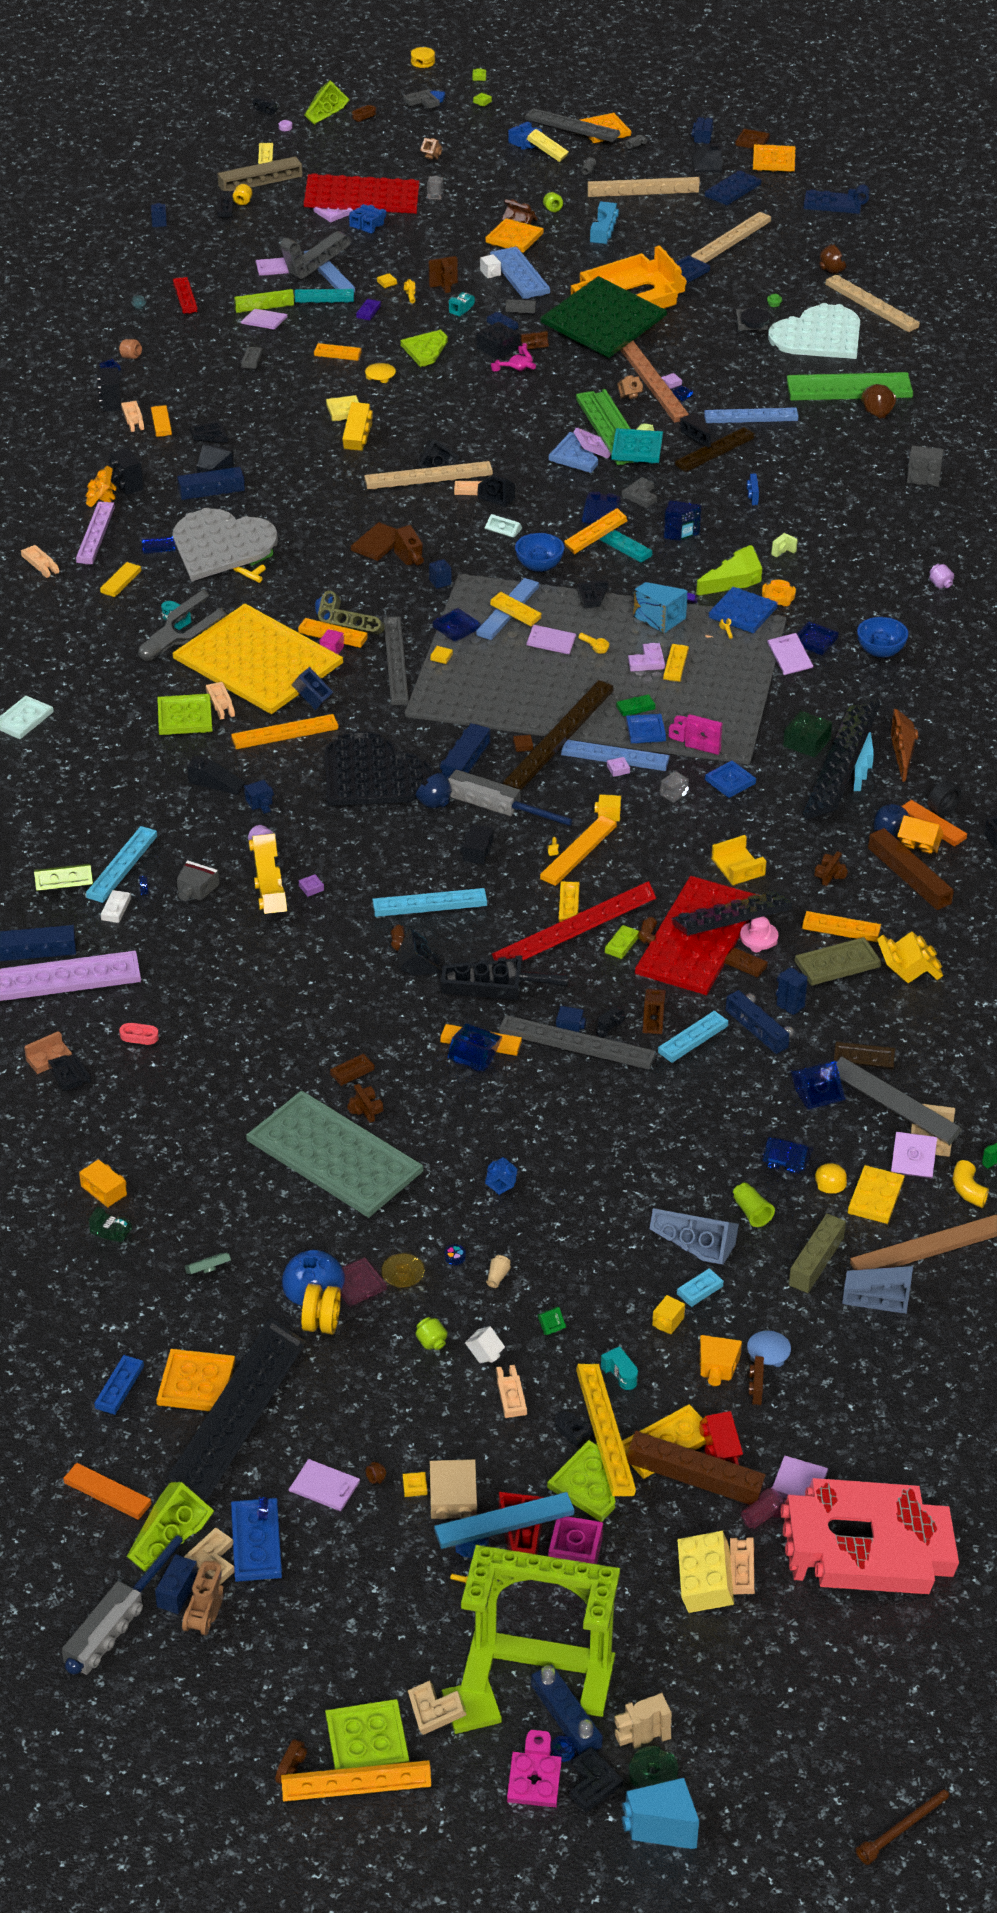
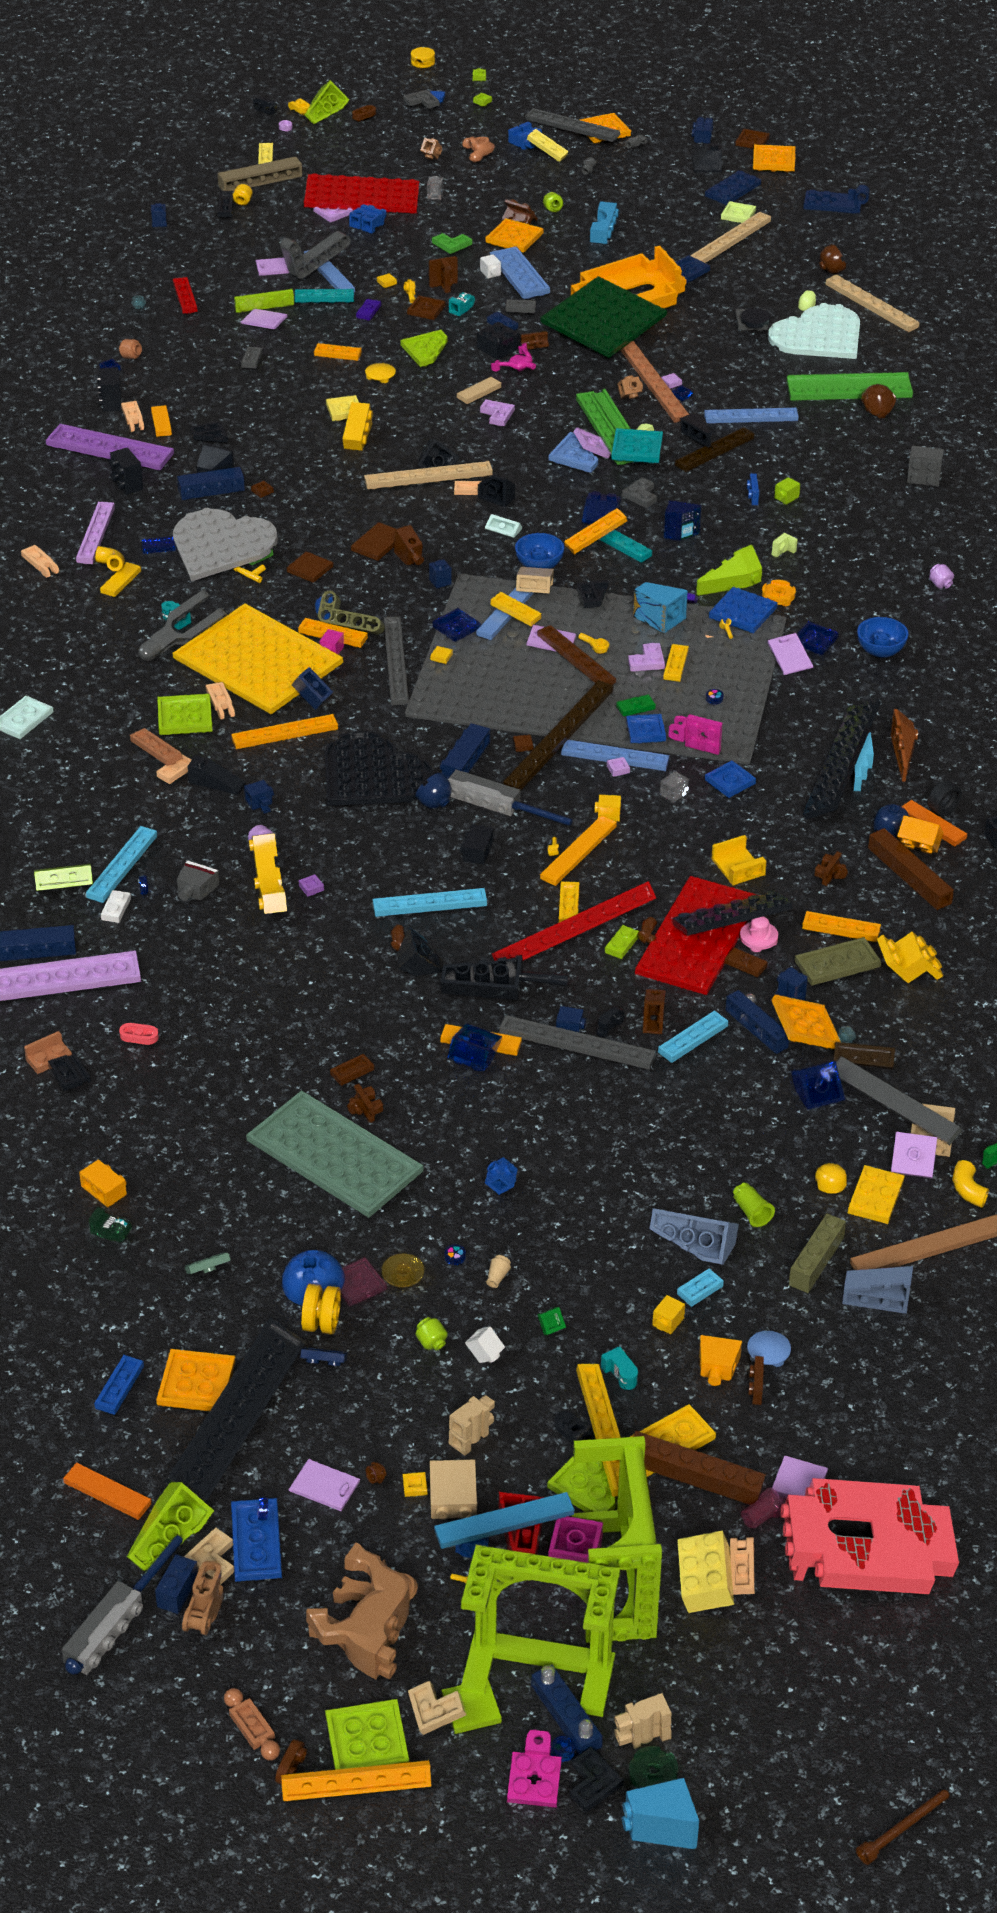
(101, 487): light orange plate -> none
(102, 444): none -> medium lavender plate
(111, 557): none -> yellow cylinder
(156, 747): none -> nougat plate
(175, 771): none -> light nougat plate
(252, 1724): none -> nougat plate
(262, 489): none -> reddish brown tile
(299, 105): none -> yellow plate
(309, 567): none -> reddish brown tile
(333, 1357): none -> dark blue plate
(374, 1620): none -> medium nougat piece
(426, 307): none -> reddish brown tile
(452, 245): none -> bright green plate
(470, 1423): none -> tan hips
(479, 390): none -> tan tile
(480, 146): none -> nougat head
(499, 411): none -> lavender plate
(511, 1393): light nougat hinge -> none
(534, 579): none -> tan panel
(575, 655): none -> reddish brown tile
(637, 1548): none -> lime arch
(643, 186): tan plate -> none
(714, 696): none -> clear blue tile
(721, 1437): red brick -> none
(738, 212): none -> yellowish green tile
(774, 300): bright green plate -> none
(787, 490): none -> lime brick
(787, 1154): clear blue slope -> none
(805, 1022): none -> light orange plate
(807, 300): none -> yellowish green piece
(807, 734): clear green brick -> none
(846, 1034): none -> clear light blue plate

